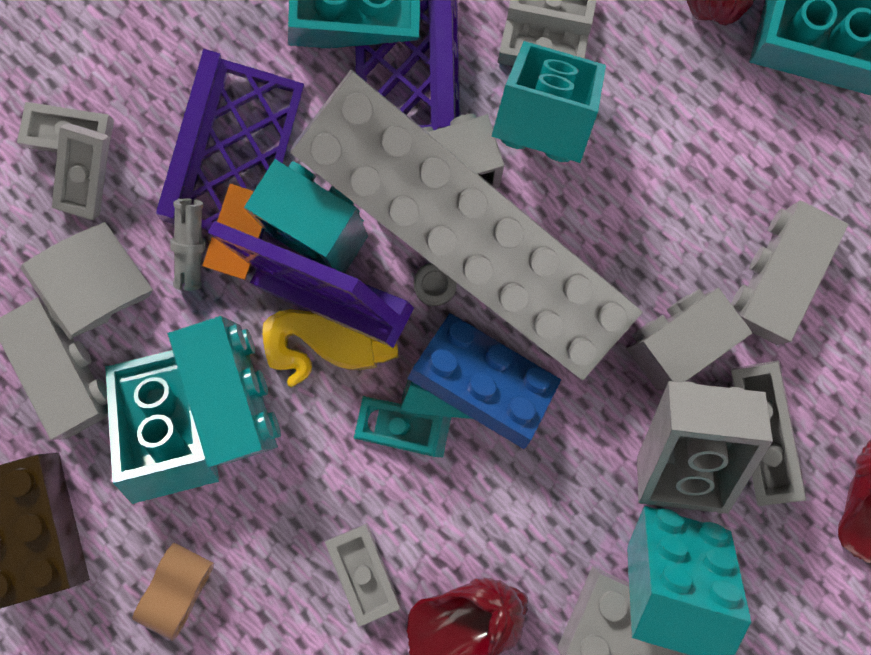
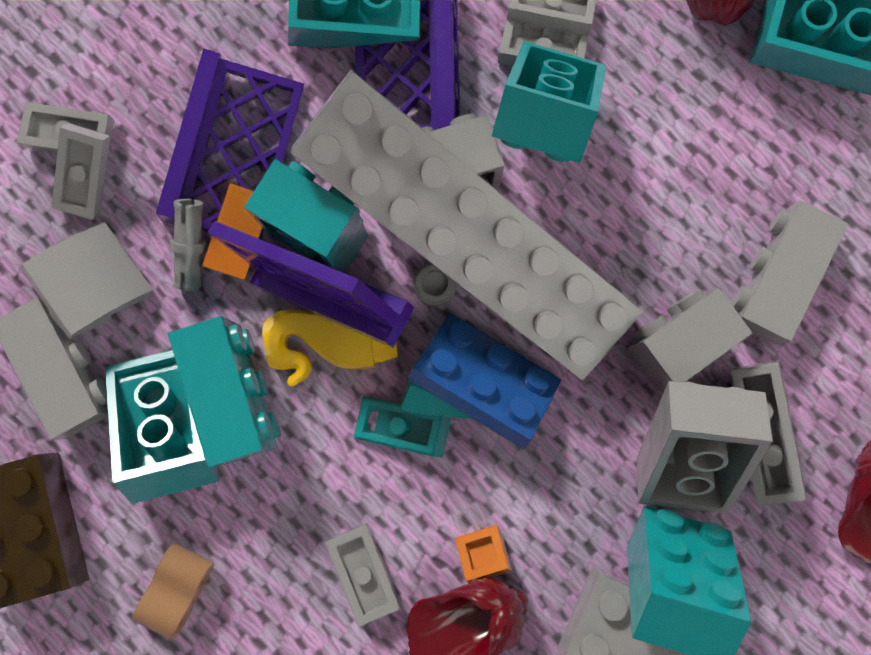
(483, 554): none -> orange plate

